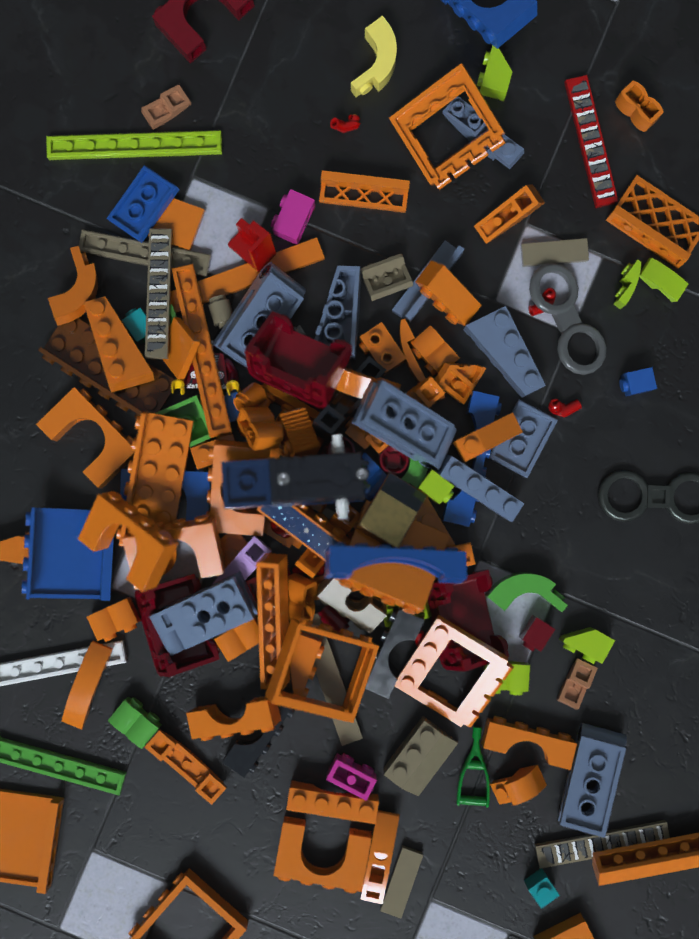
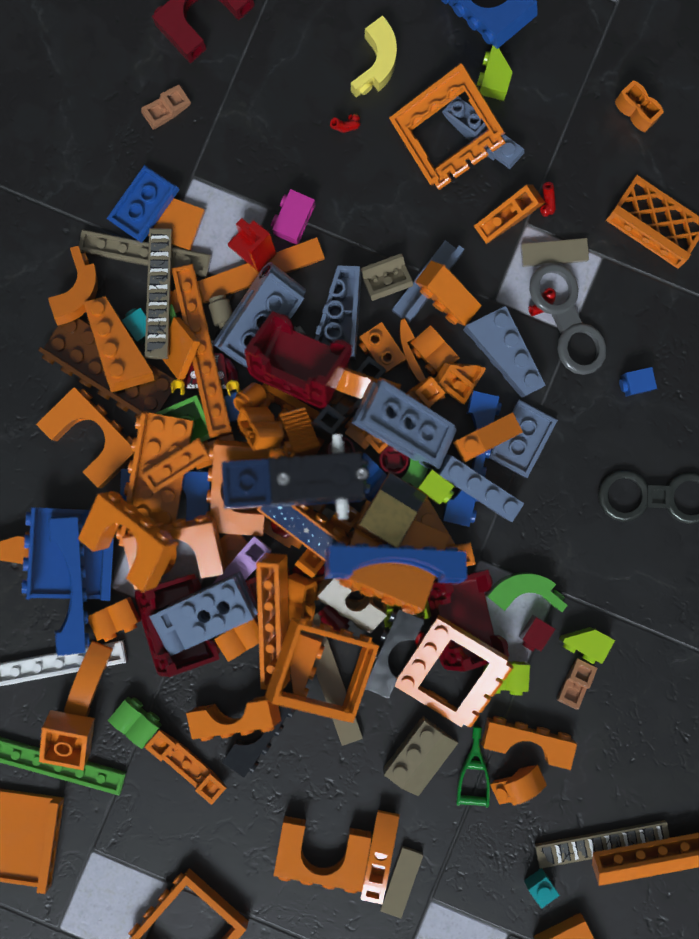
(66, 740): none -> orange brick
(71, 636): none -> blue arch
(134, 145): lime tile -> none
(176, 465): none -> orange tile
(313, 800): orange arch -> none
(352, 776): dark pink brick -> none
(365, 183): orange fence -> none
(549, 198): none -> red arm
(564, 410): red arm -> none
(591, 141): tile -> none
(597, 758): sand blue hinge -> none
(630, 279): lime slope -> none
(663, 278): lime slope -> none

